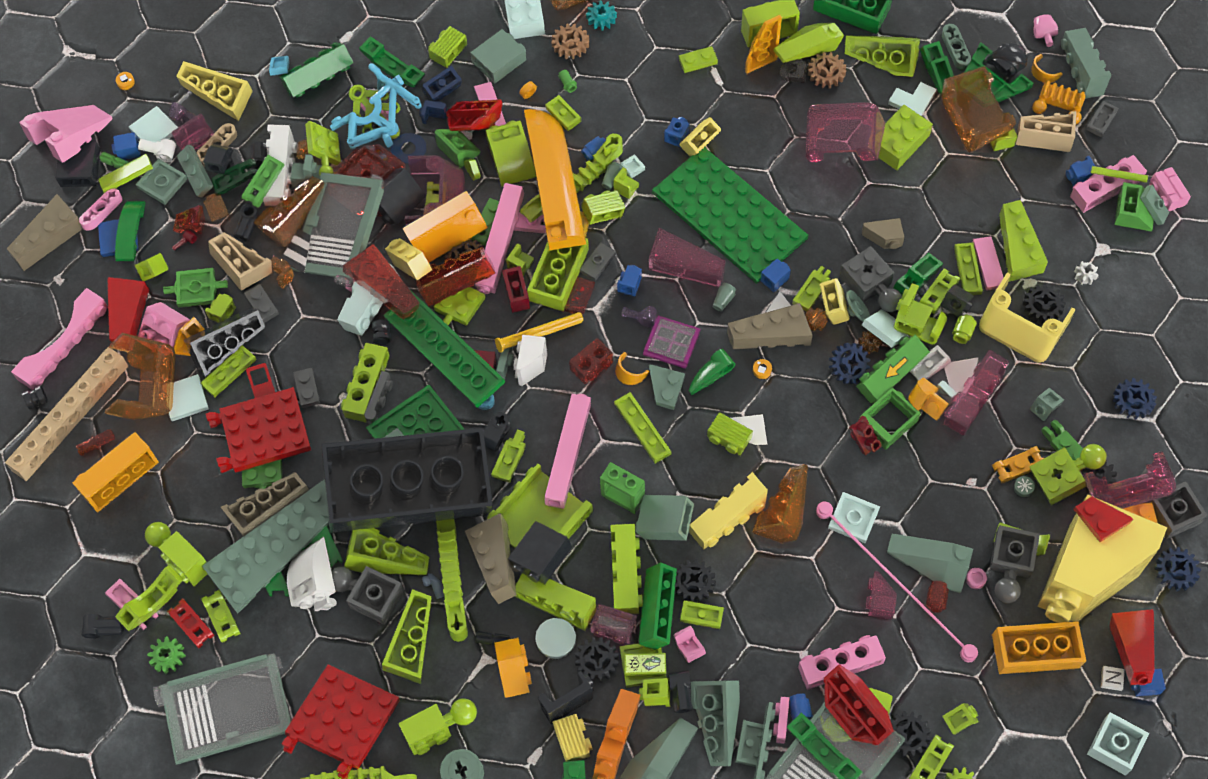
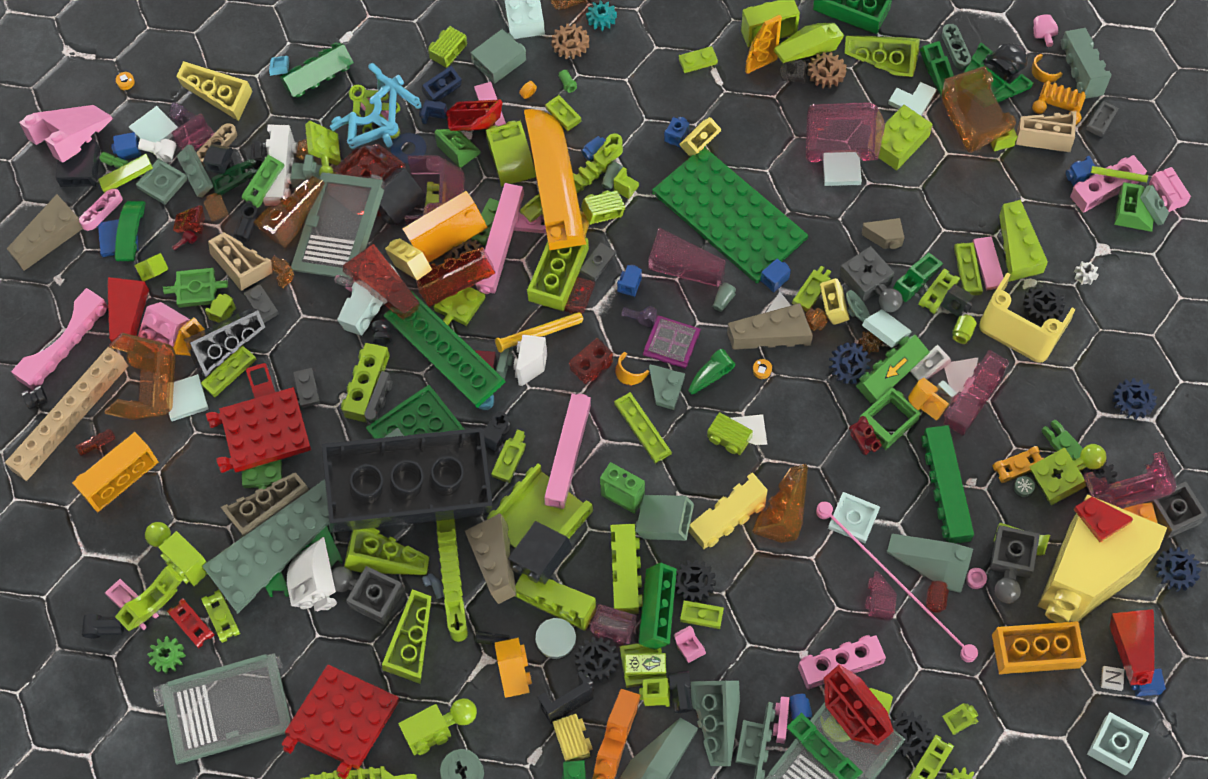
(297, 251): sticker -> none
(389, 63): green slope -> none
(472, 168): lime tile -> none
(516, 289): dark red brick -> none
(519, 258): lime panel -> none
(633, 166): light aqua tile -> none
(841, 169): none -> light aqua tile
(915, 318): lime piece -> none
(948, 485): none -> green brick
(1046, 403): sand green bracket -> none

